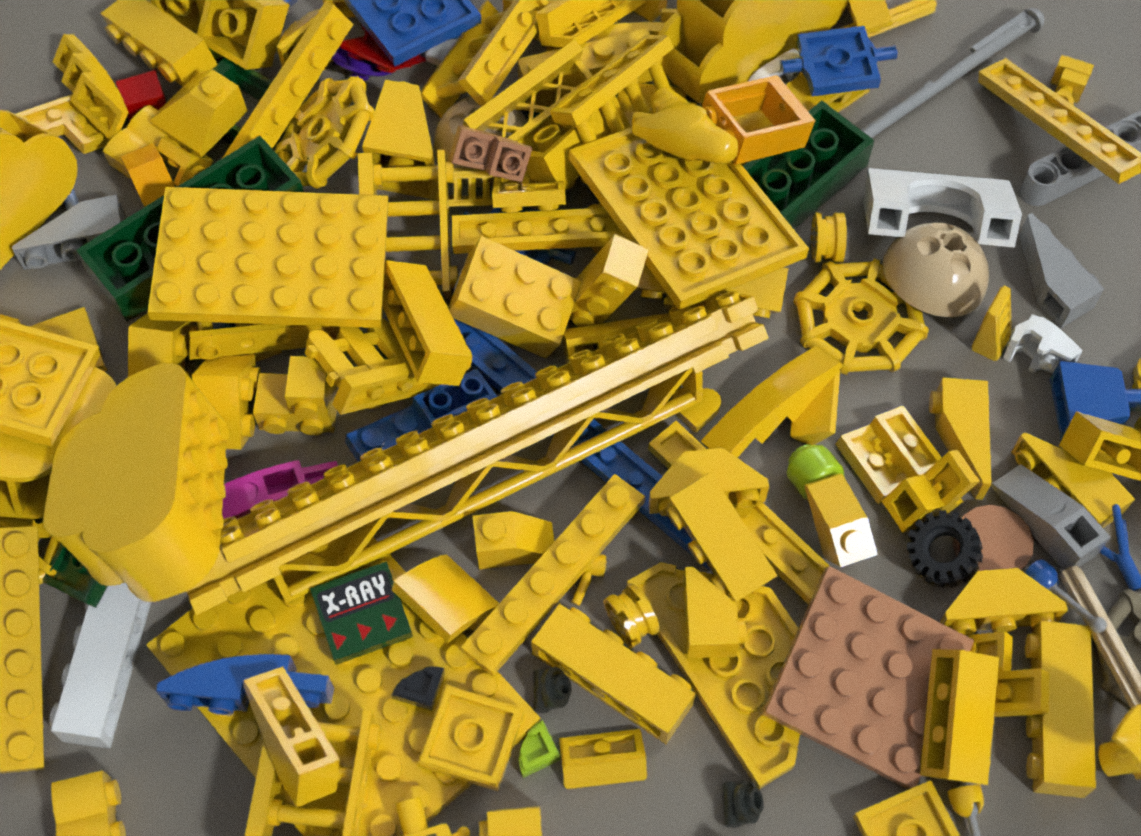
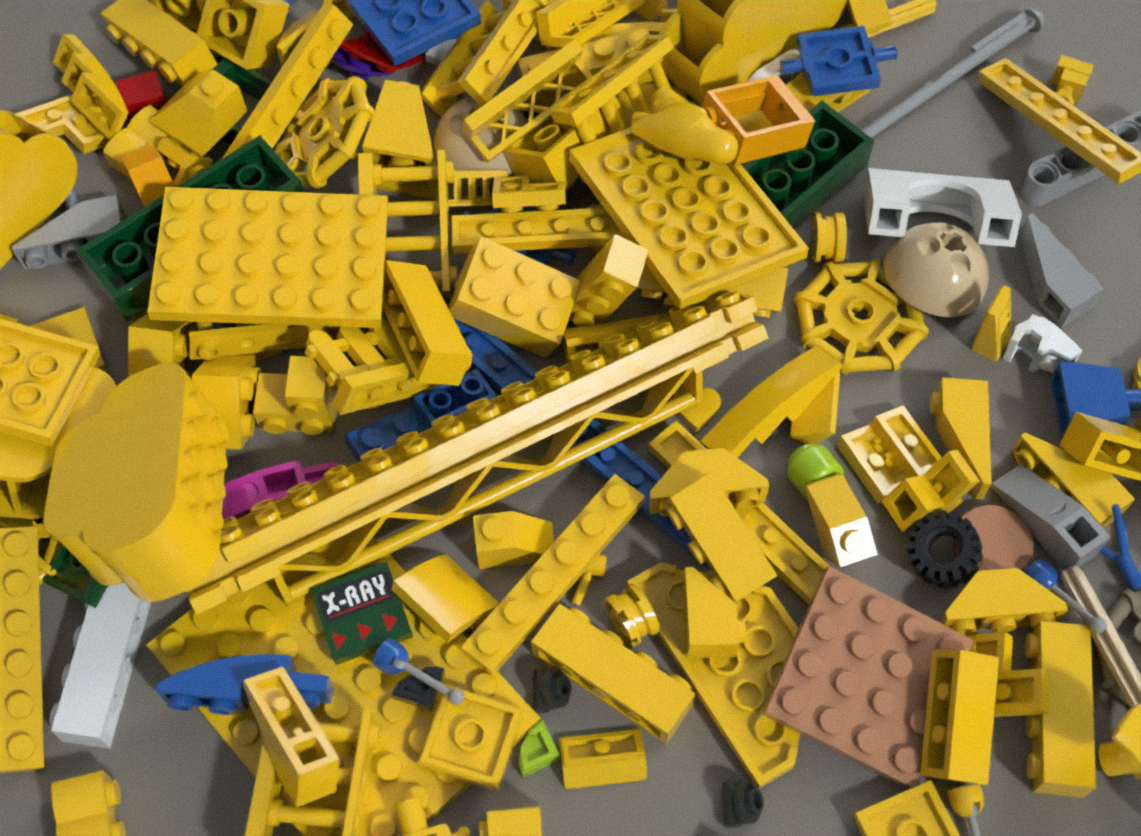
(394, 658): none -> hinge
(490, 153): nougat slope -> none

